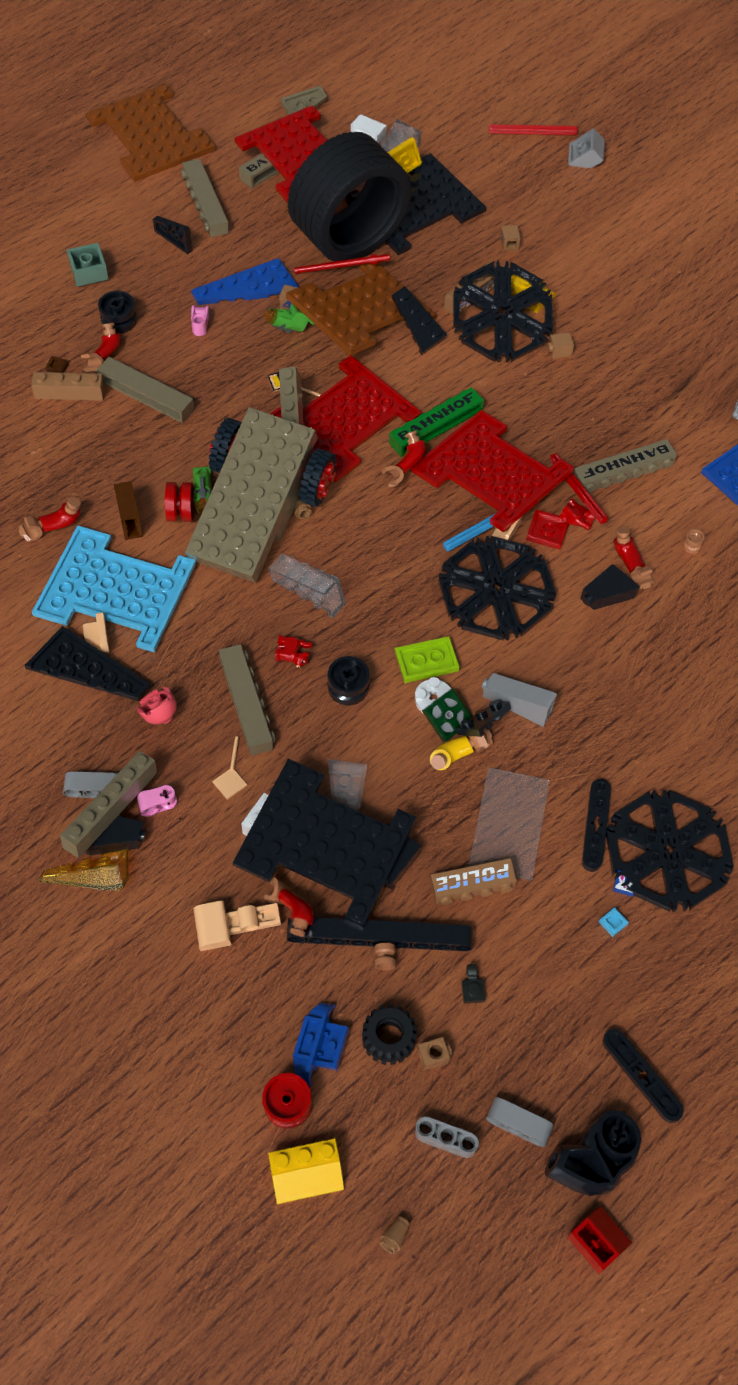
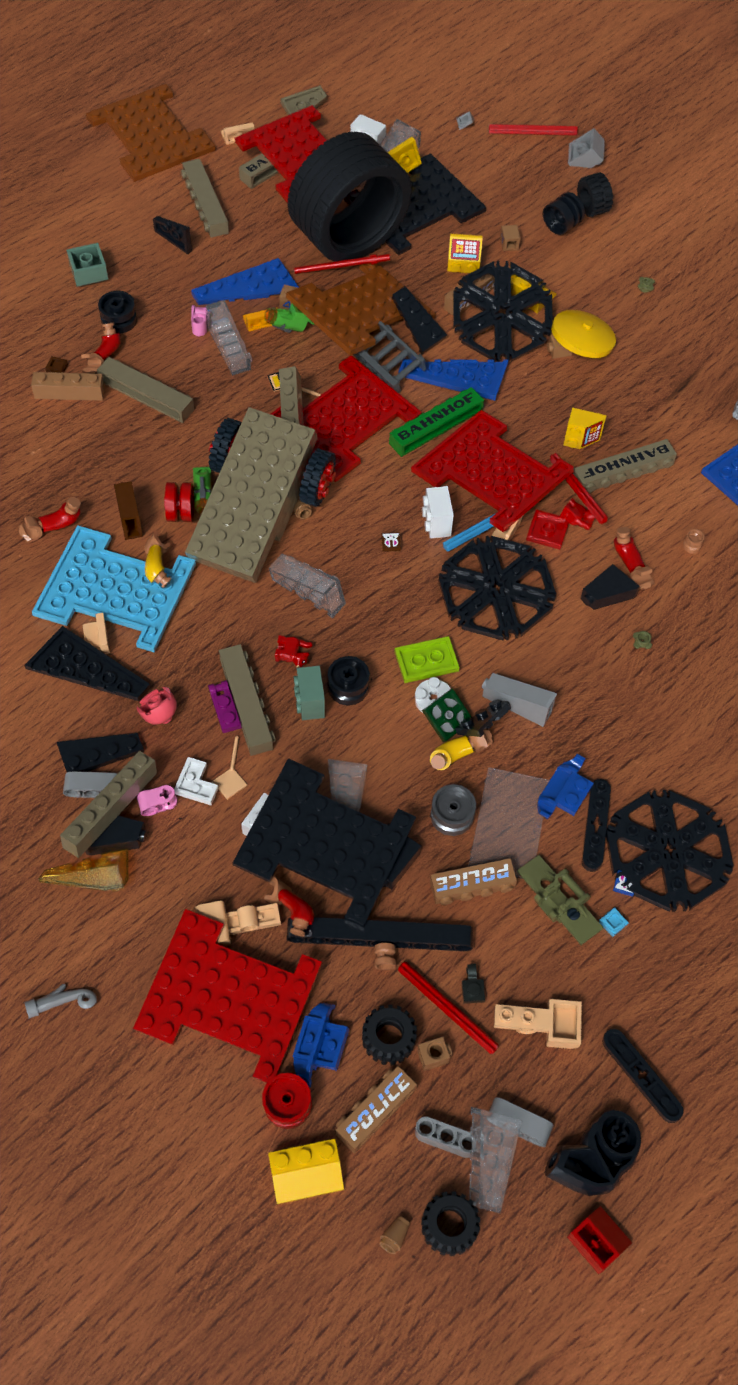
(58, 998): none -> light grey plant
(96, 752): none -> black wing
(153, 565): none -> piece
(190, 783): none -> white plate
(224, 707): none -> magenta plate
(226, 995): none -> red piece
(227, 338): none -> clear wedge
(231, 132): none -> light nougat panel
(255, 320): none -> light orange panel
(309, 693): none -> sand green brick
(375, 1109): none -> medium nougat brick
(382, 372): none -> dark grey fence
(391, 542): none -> tile
(414, 453): piece -> none
(438, 512): none -> white brick
(448, 1008): none -> red axle
(453, 810): none -> flat silver wheel
(459, 1205): none -> black tyre
(461, 375): none -> blue wing
(464, 253): none -> slope
(465, 120): none -> light grey slope
(492, 1157): none -> clear wedge
(555, 904): none -> olive piece
(559, 1021): none -> light nougat plate
(563, 213): none -> black wheel
(565, 789): none -> blue plate
(583, 333): none -> yellow dish
(583, 428): none -> yellow slope
(595, 194): none -> black tyre
(642, 635): none -> olive plate
(646, 284): none -> olive plate

